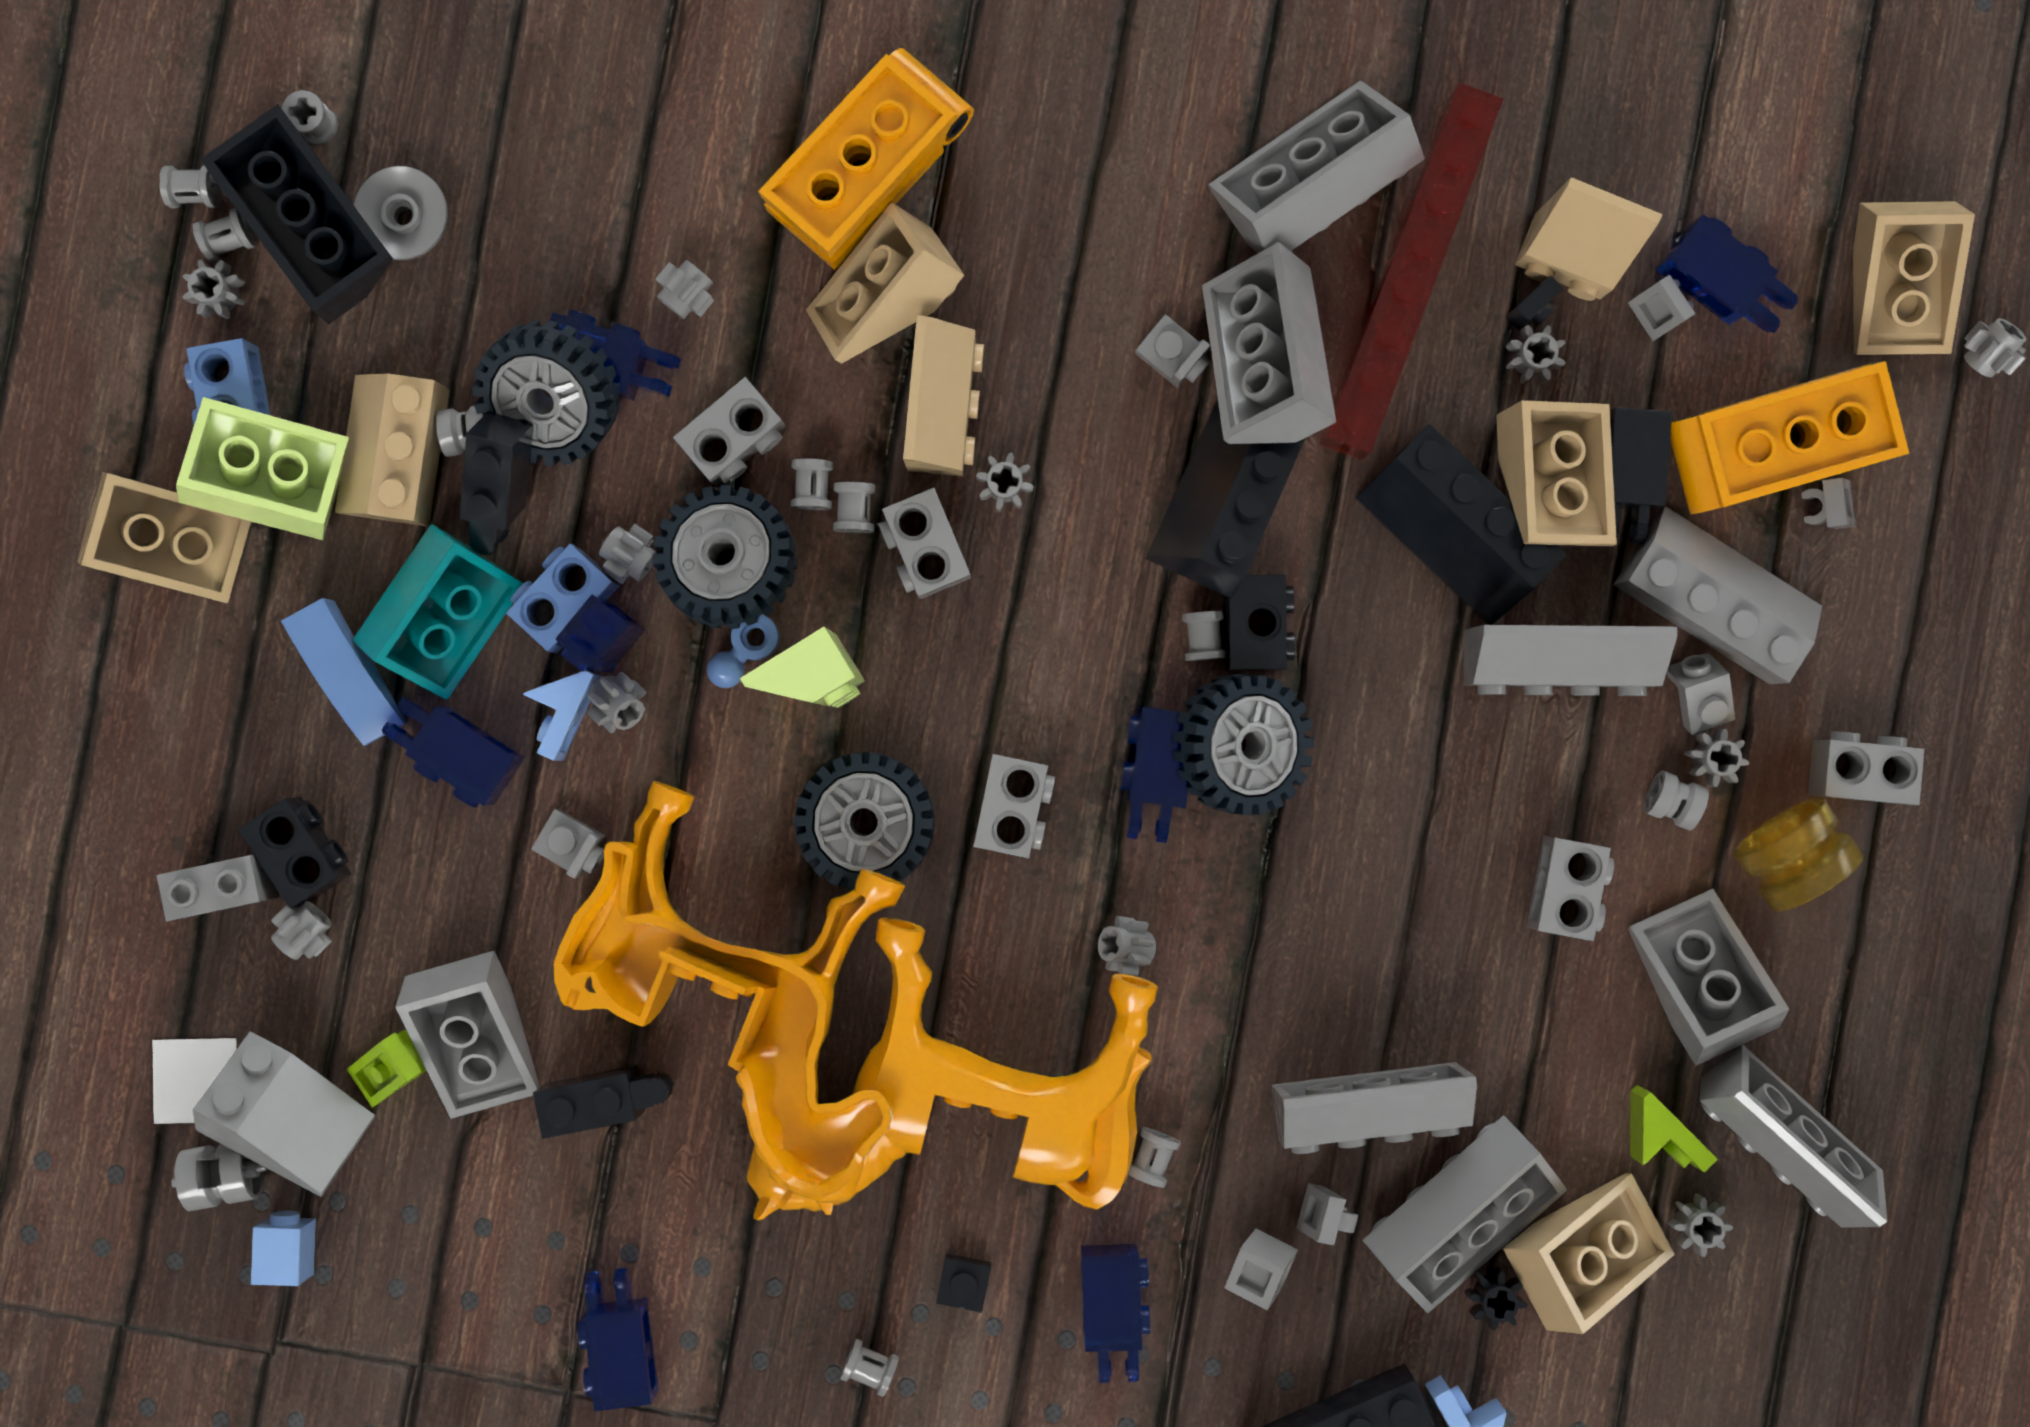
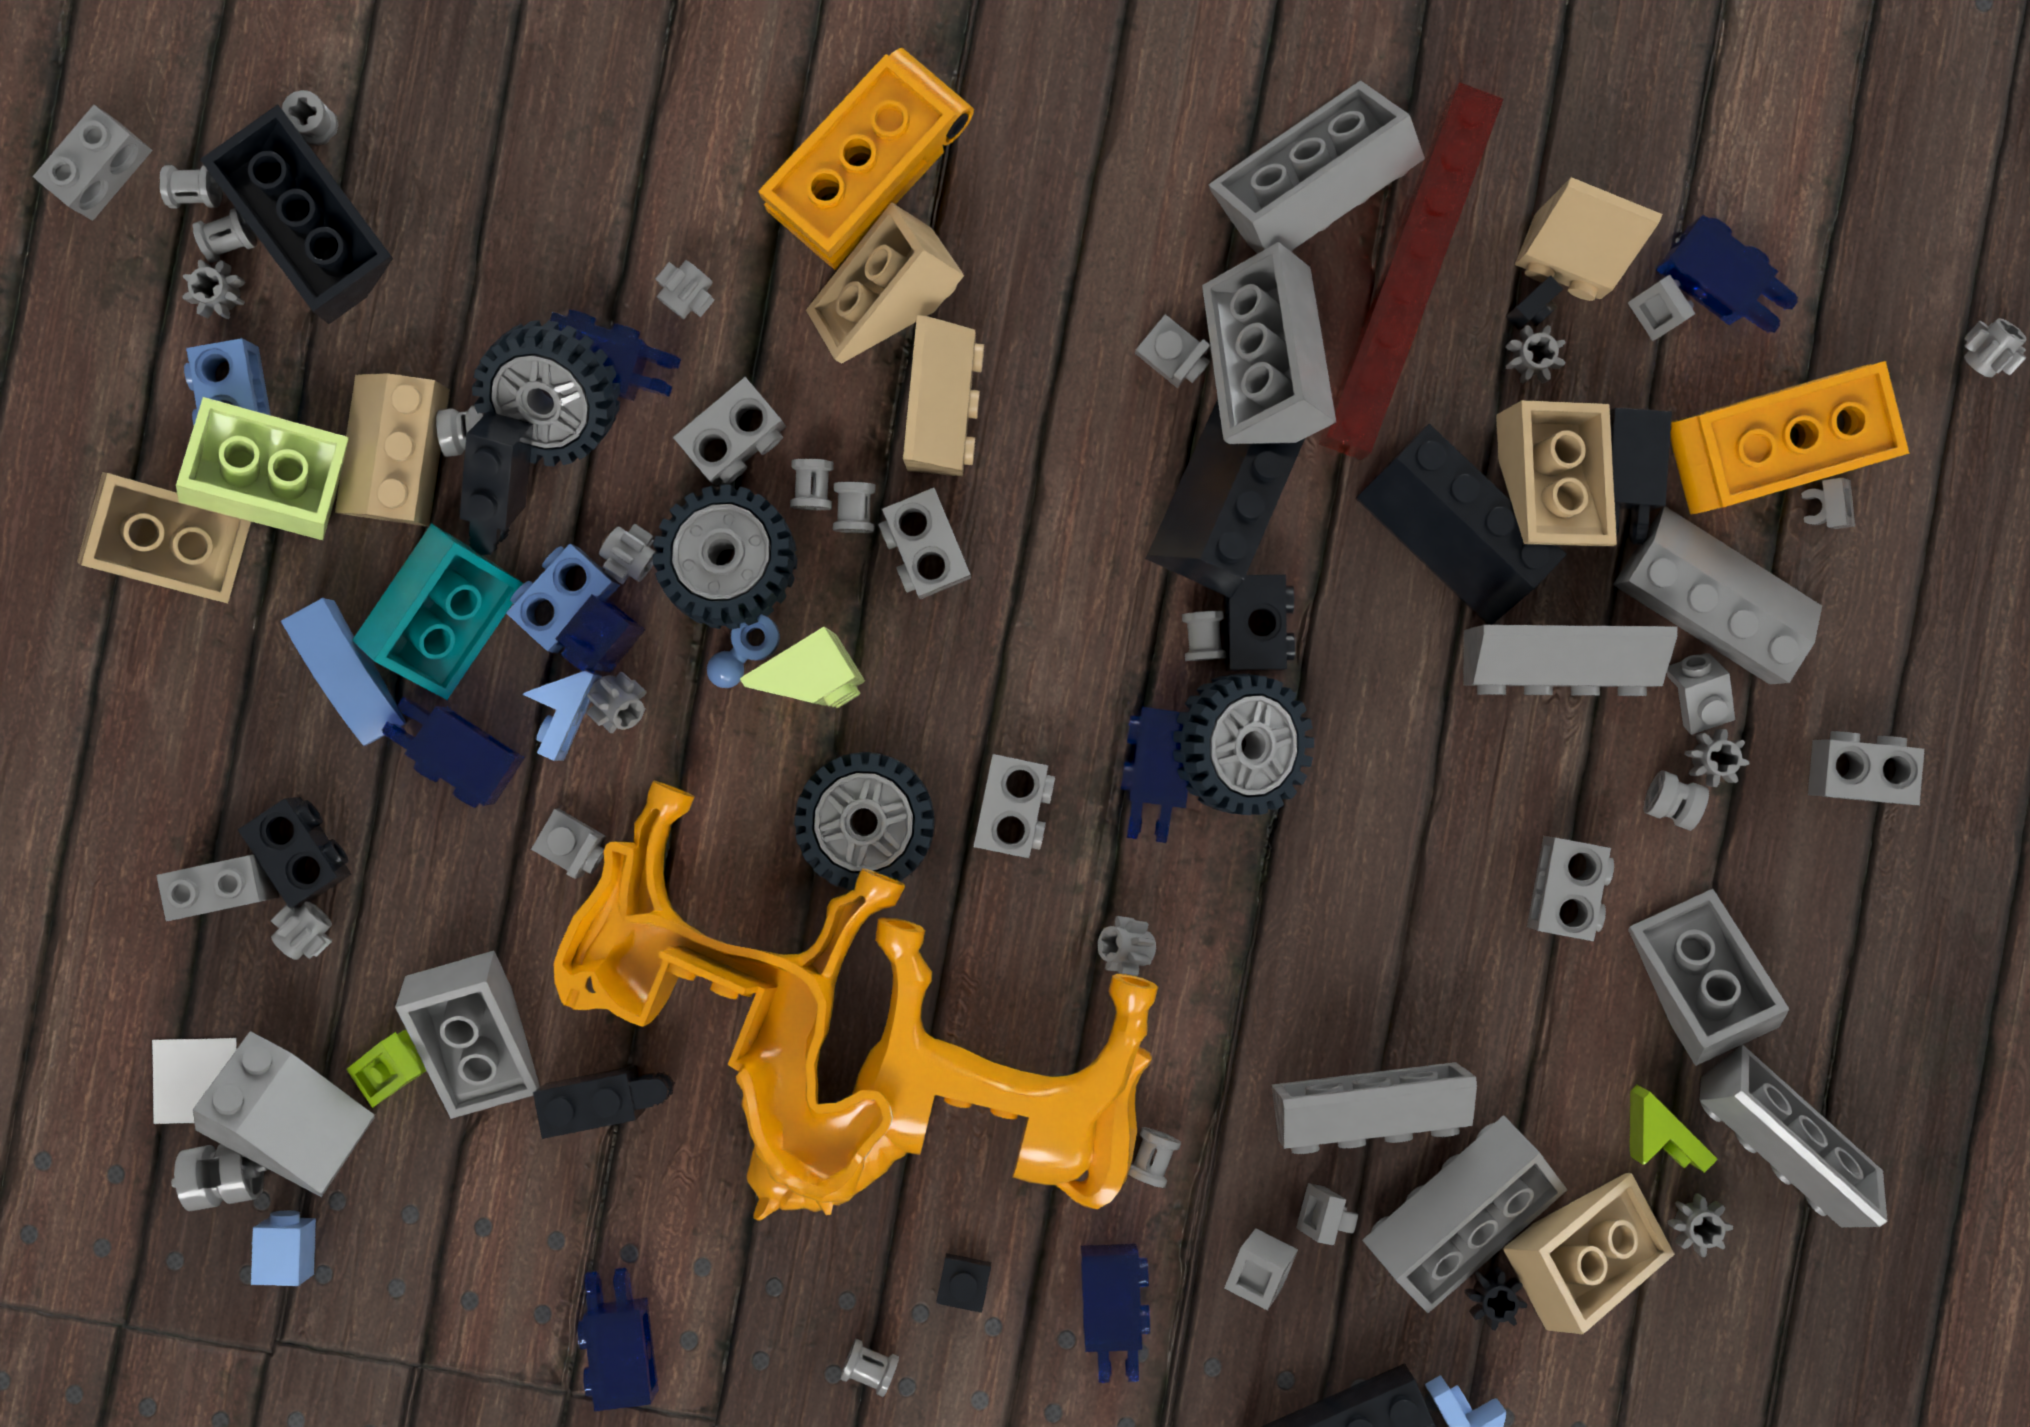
(92, 163): none -> light grey brick
(397, 190): light grey dish -> none
(996, 472): light grey gear -> none
(1798, 854): clear yellow wheel -> none
(1909, 276): tan slope -> none

